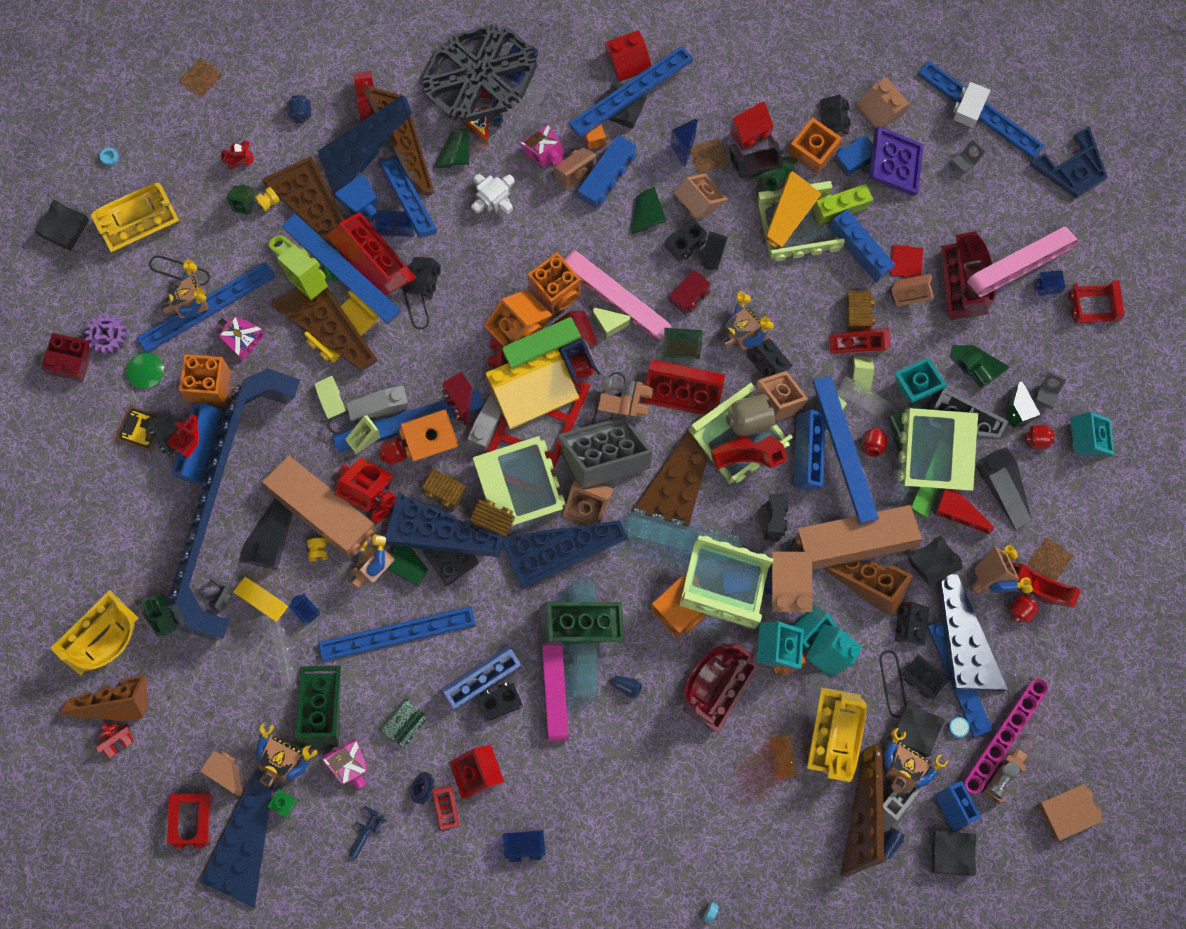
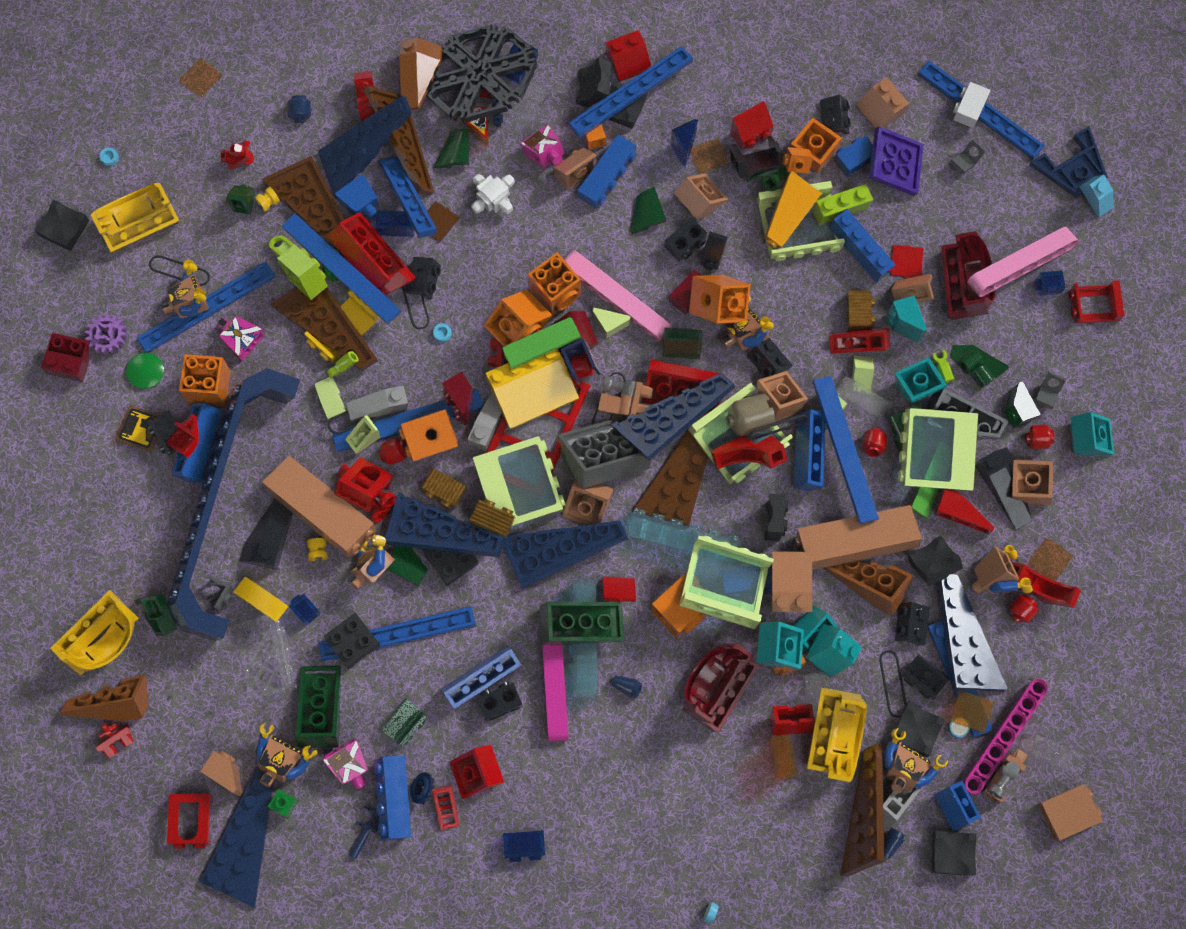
(343, 364): none -> lime bar
(351, 640): none -> black brick
(392, 798): none -> blue brick
(417, 68): none -> dark orange wedge
(442, 219): none -> reddish brown piece
(442, 333): none -> medium azure tile
(594, 82): none -> black brick
(619, 589): none -> red piece
(669, 418): none -> dark blue wing
(719, 298): none -> orange brick
(778, 430): none -> black piece
(792, 720): none -> red brick
(798, 160): none -> orange brick
(907, 319): none -> teal slope
(943, 367): none -> lime bar
(972, 711): none -> clear orange piece
(1033, 481): none -> nougat slope
(1098, 194): none -> medium azure slope

